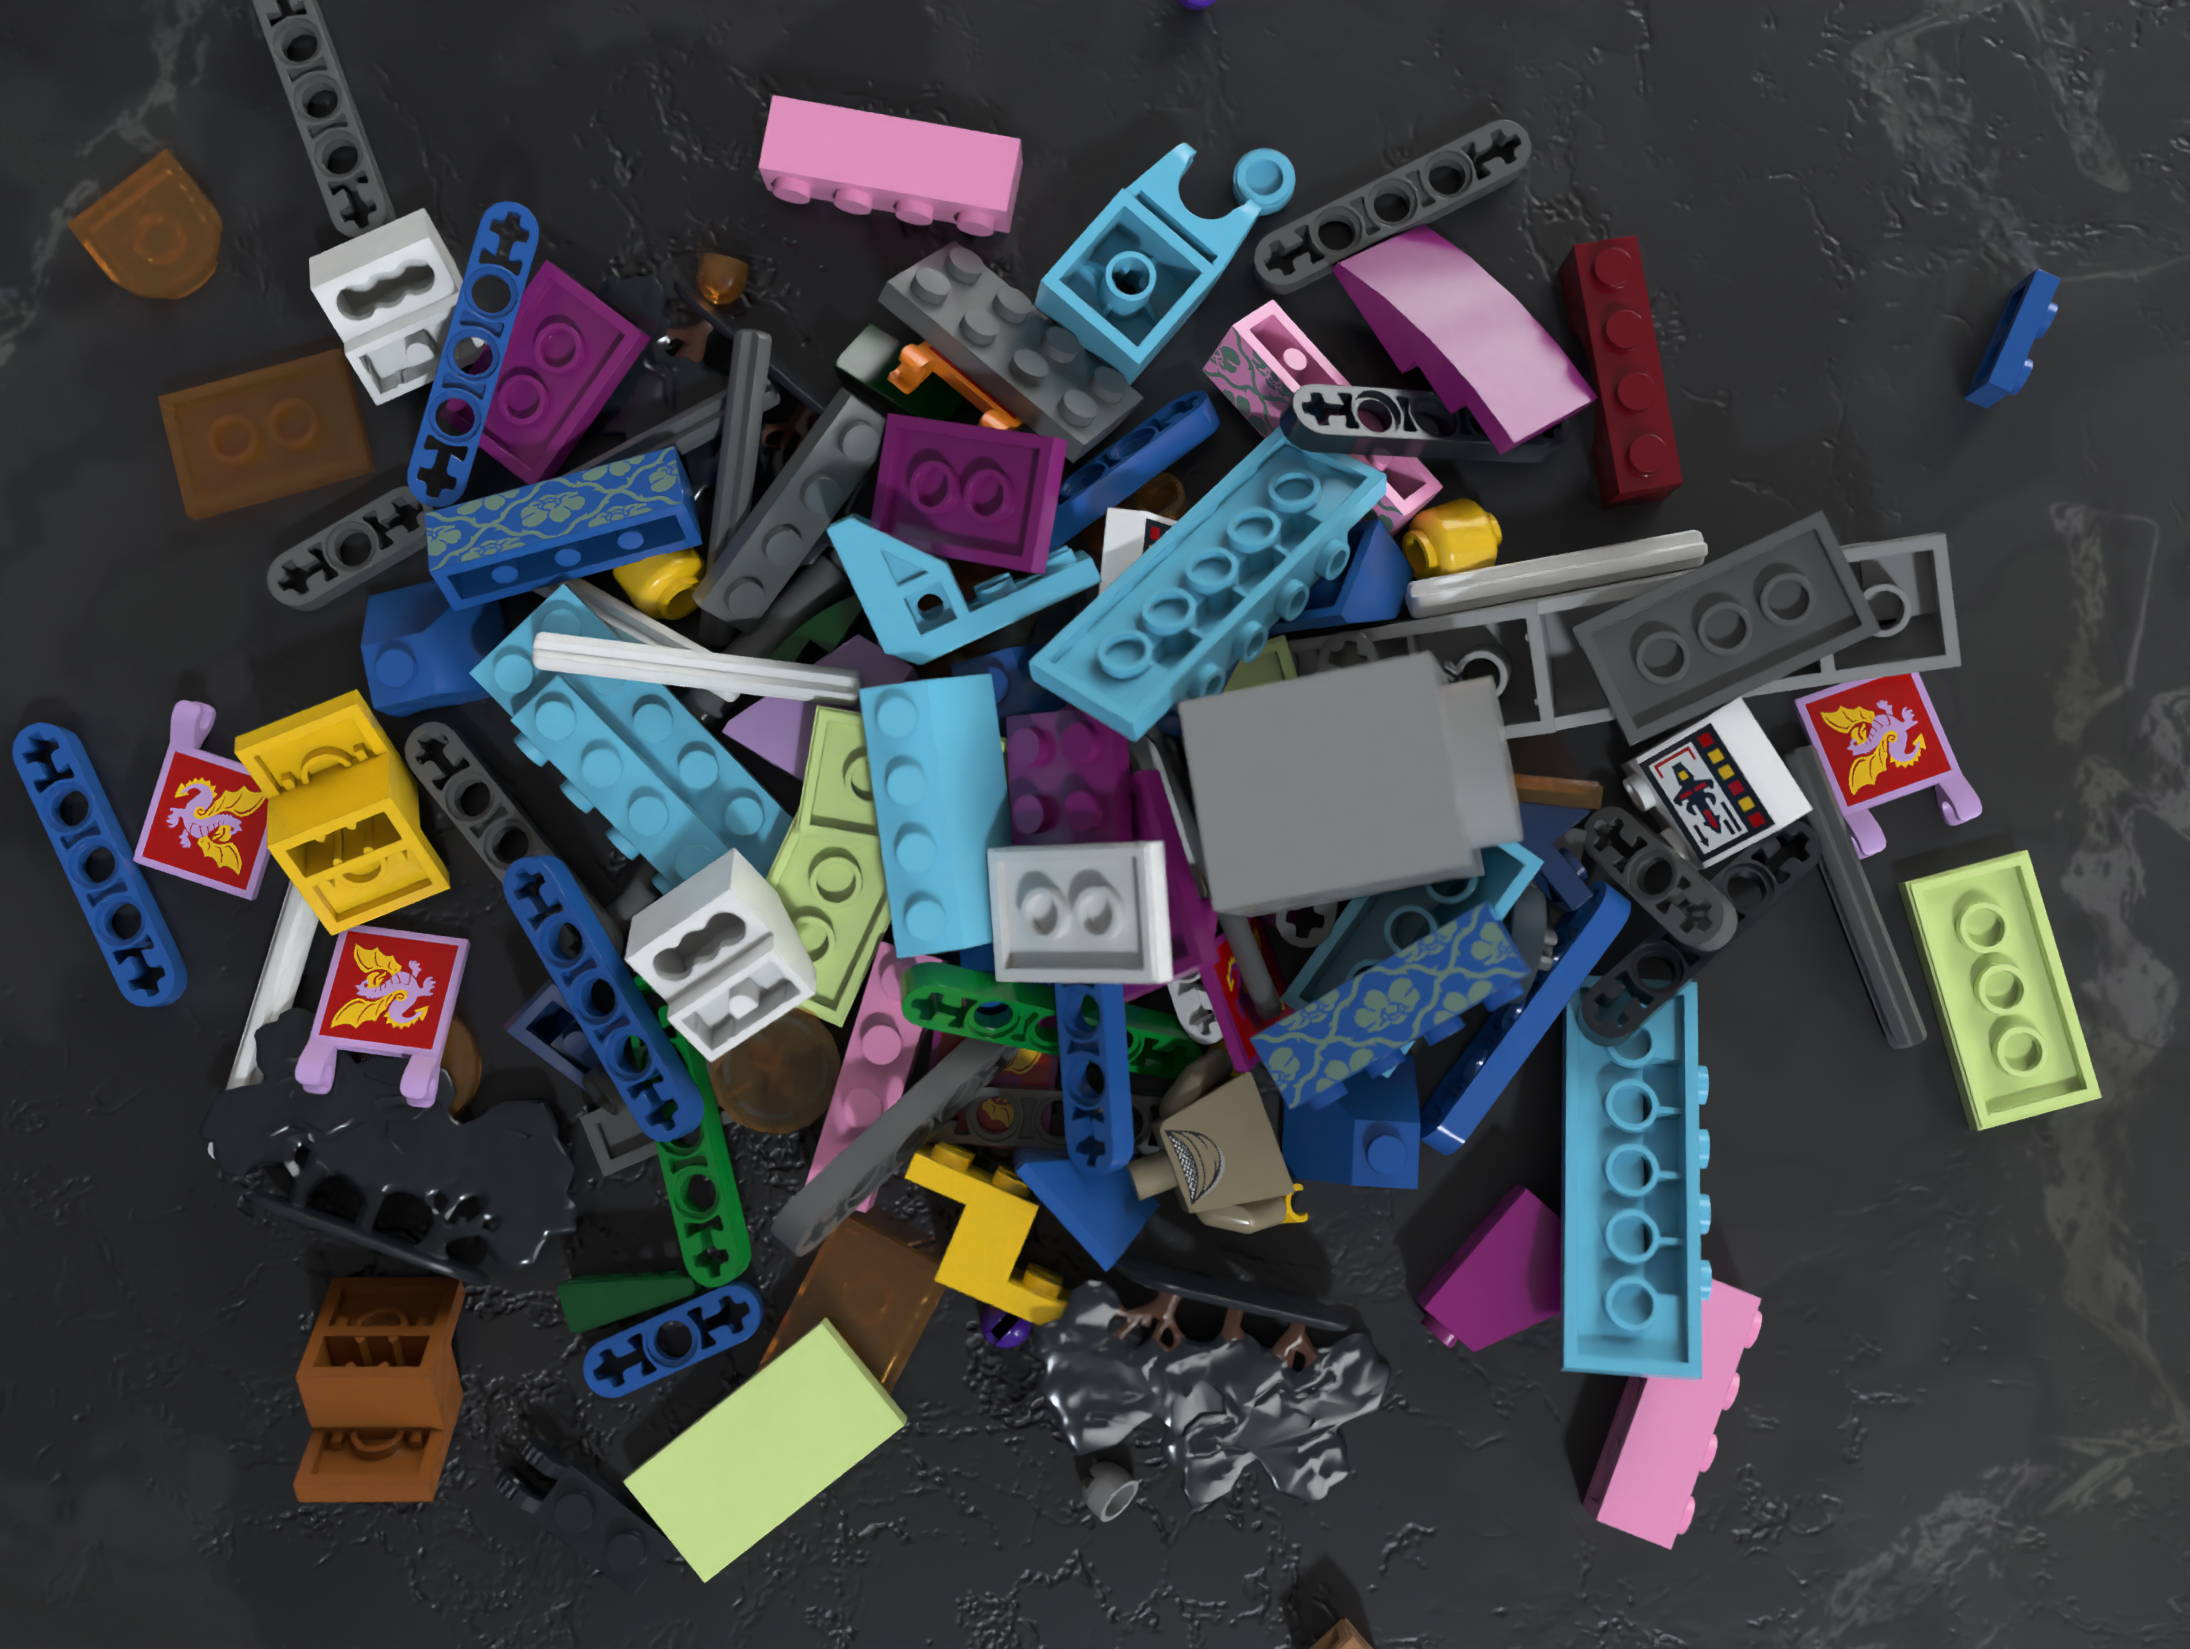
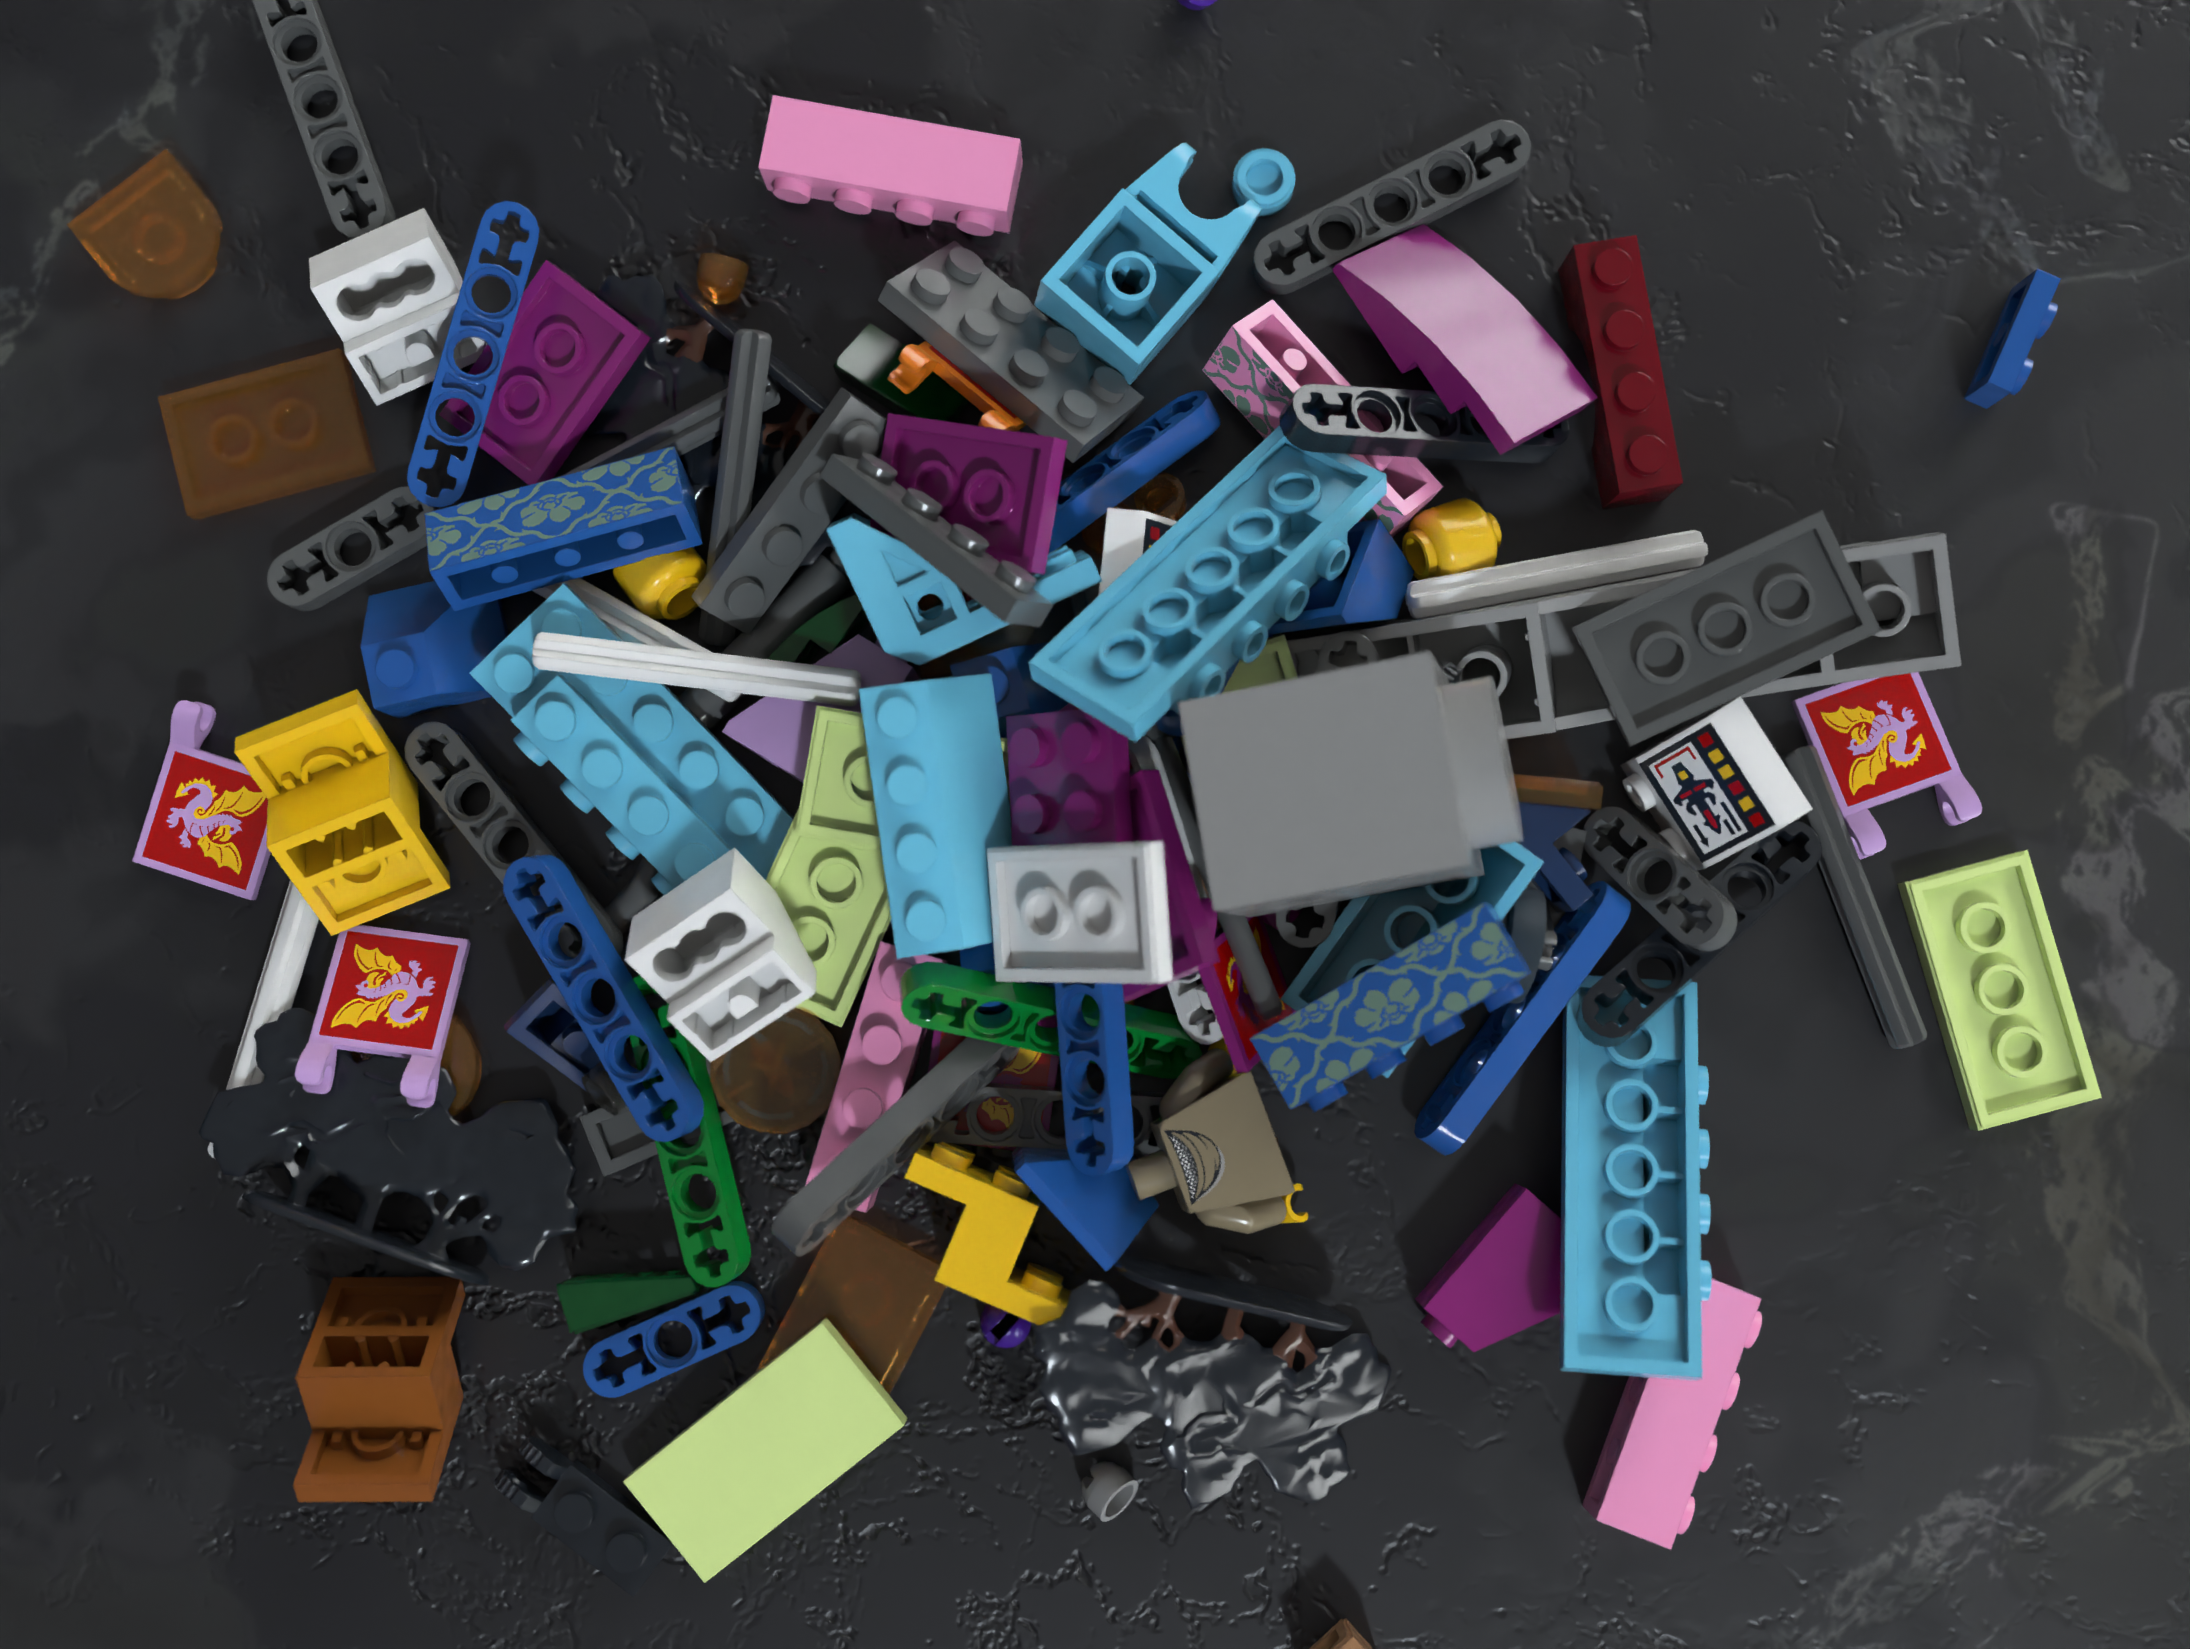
(73, 848): blue beam -> none
(950, 549): none -> dark grey plate
(1361, 1137): blue slope -> none

